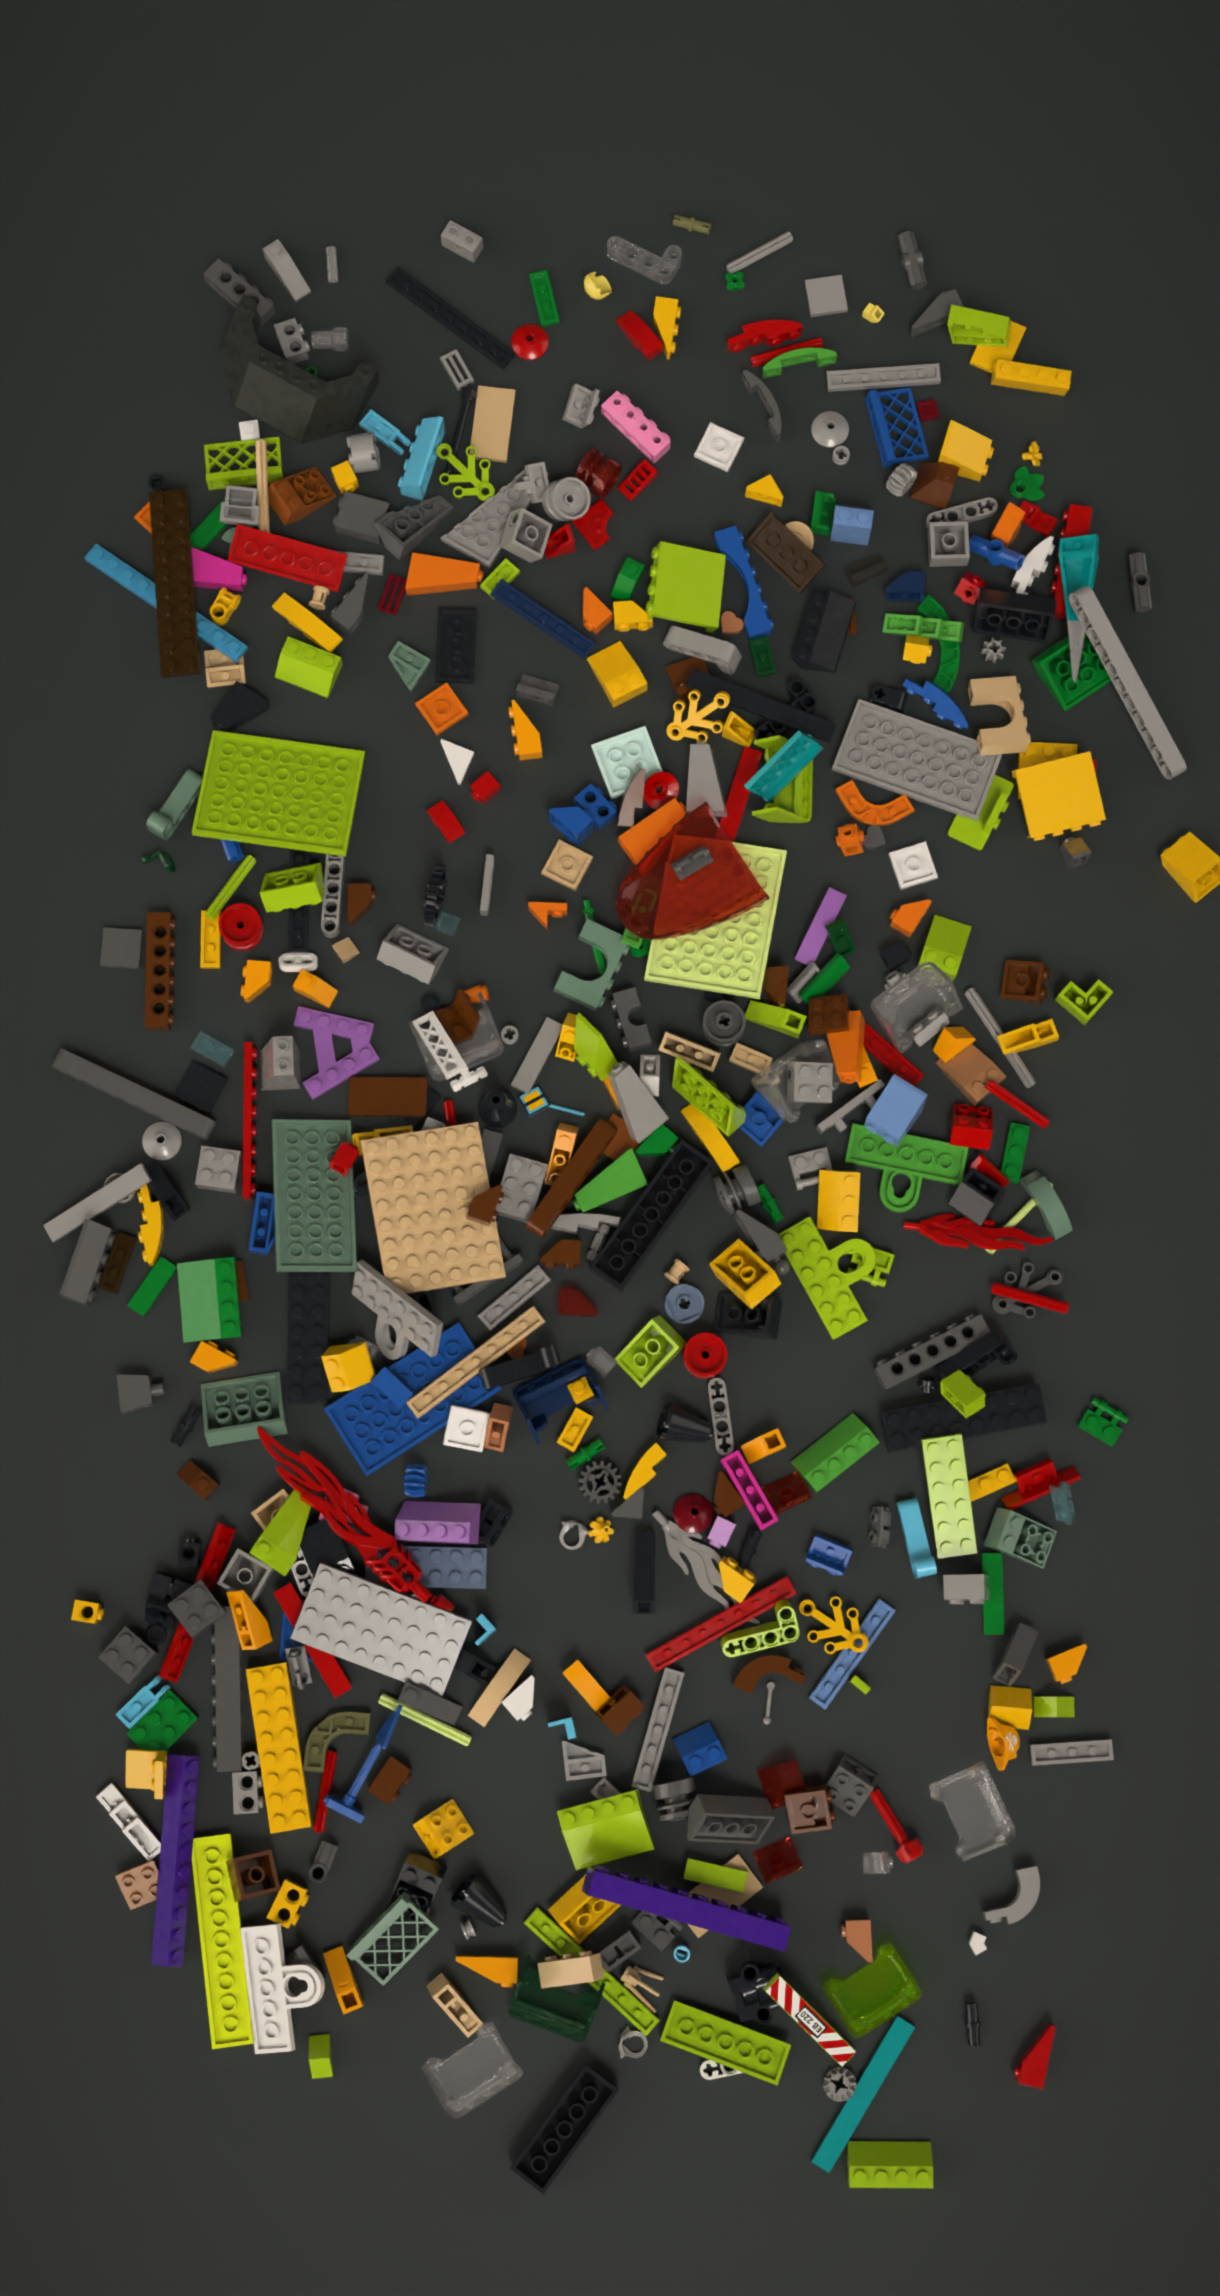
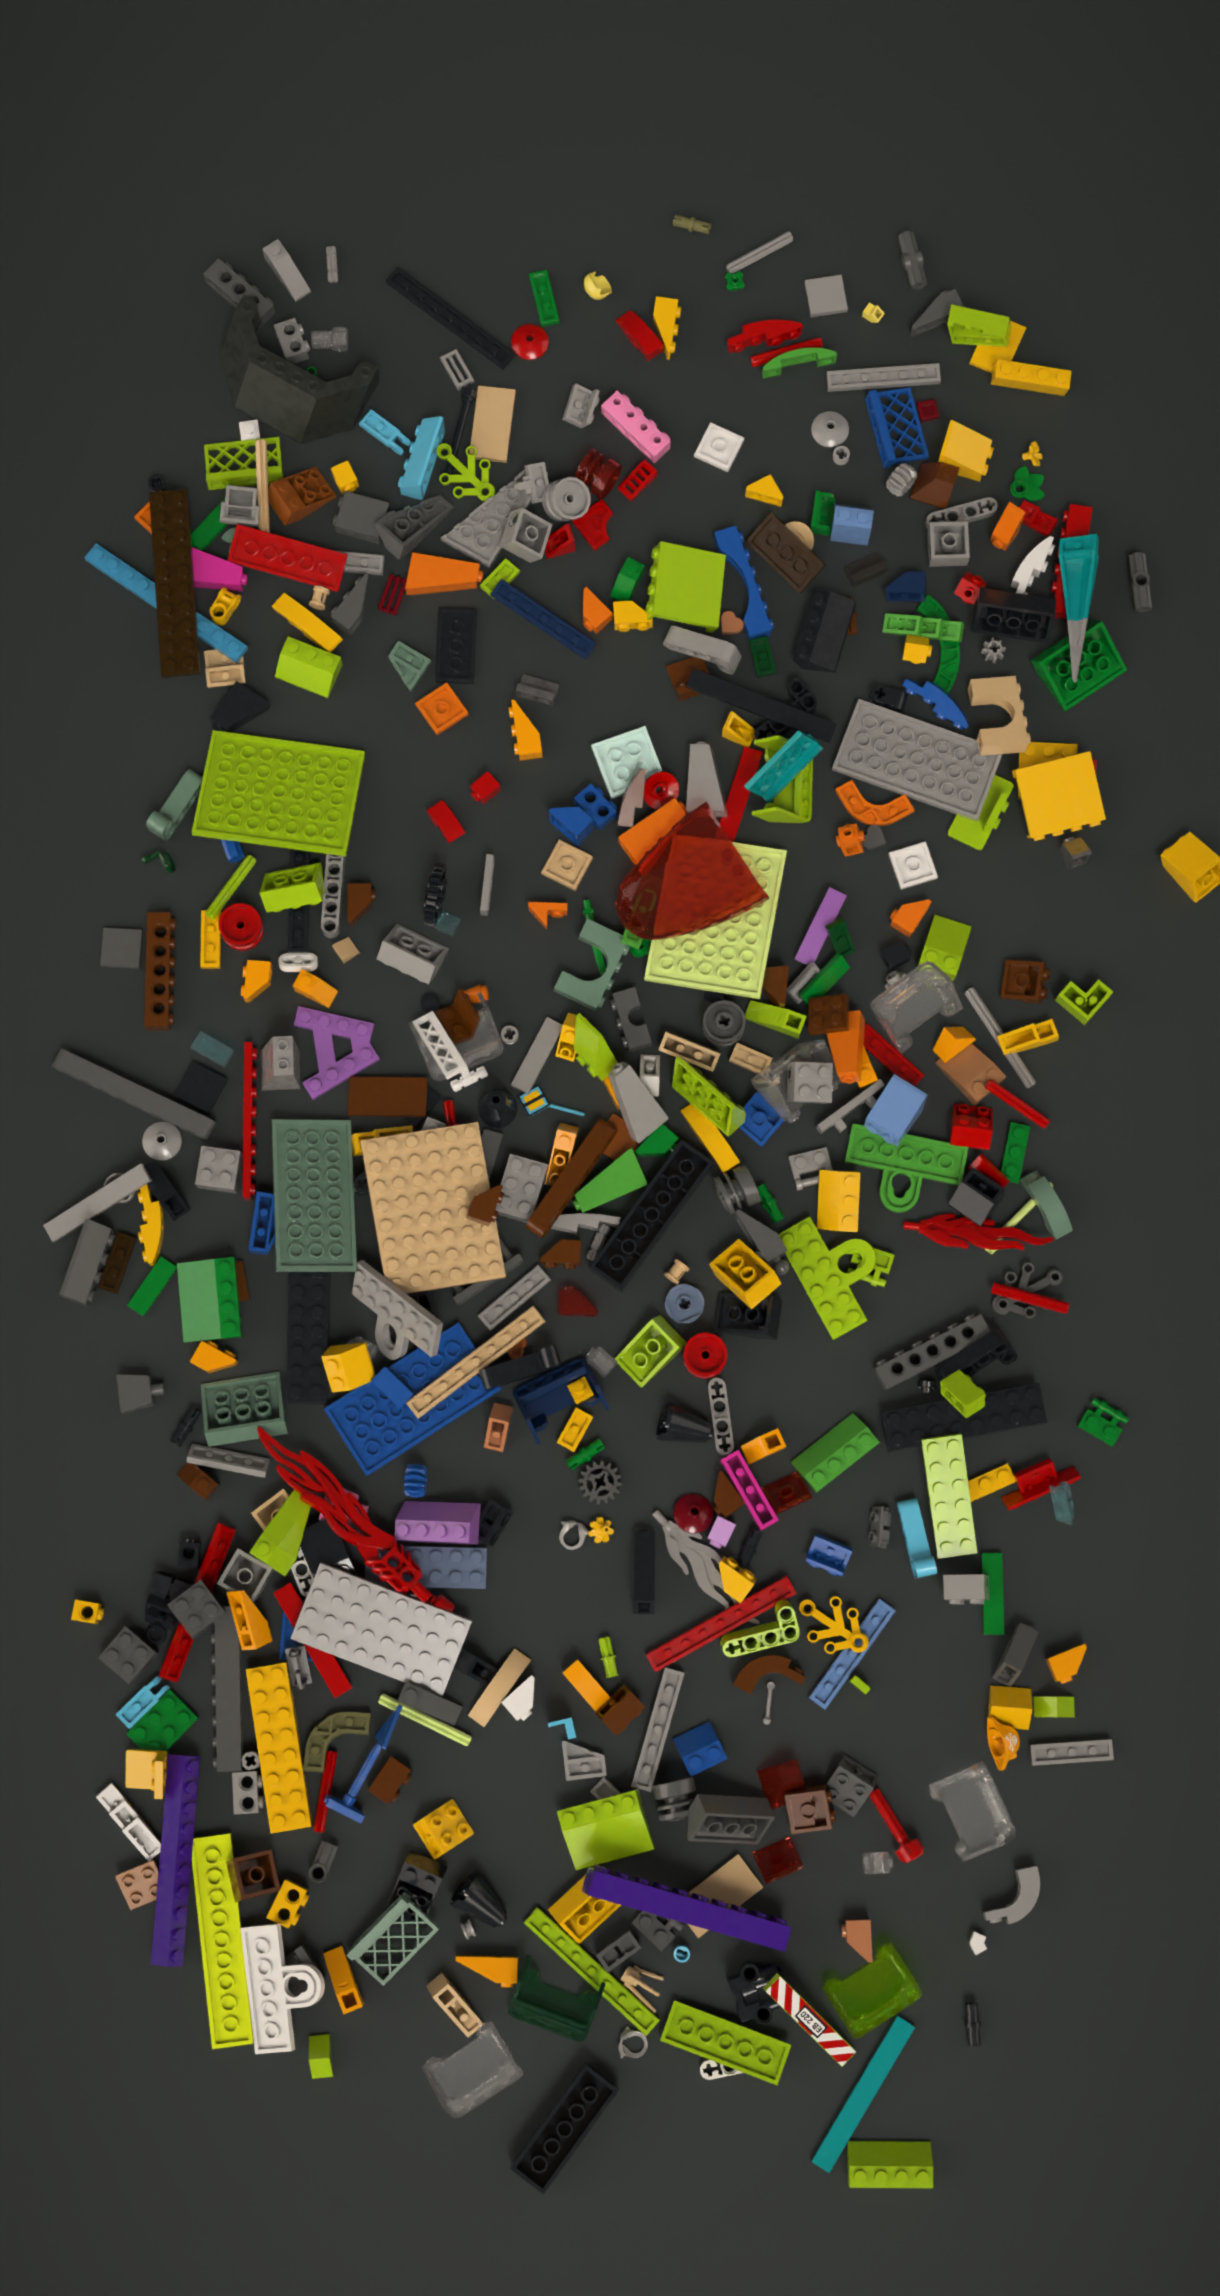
(228, 1460): none -> light grey plate
(344, 1158): red brick -> none
(364, 452): light grey brick -> none
(458, 758): white tile -> none
(462, 241): light grey brick -> none
(466, 1428): white tile -> none
(487, 1626): medium azure panel -> none
(570, 1969): tan brick -> none
(608, 1657): none -> lime axle
(617, 674): yellow slope -> none
(619, 249): clear beam -> none
(632, 1507): dark grey slope -> none
(643, 1471): yellow slope -> none
(692, 862): dark grey hinge -> none
(695, 718): yellow plant -> none
(715, 1875): lime tile -> none
(754, 385): dark grey slope -> none
(843, 2093): light grey gear -> none
(929, 1026): light grey bracket -> none
(996, 552): blue piece -> none
(1020, 1537): sand green slope -> none
(1034, 2063): red slope -> none
(1127, 682): light grey beam -> none

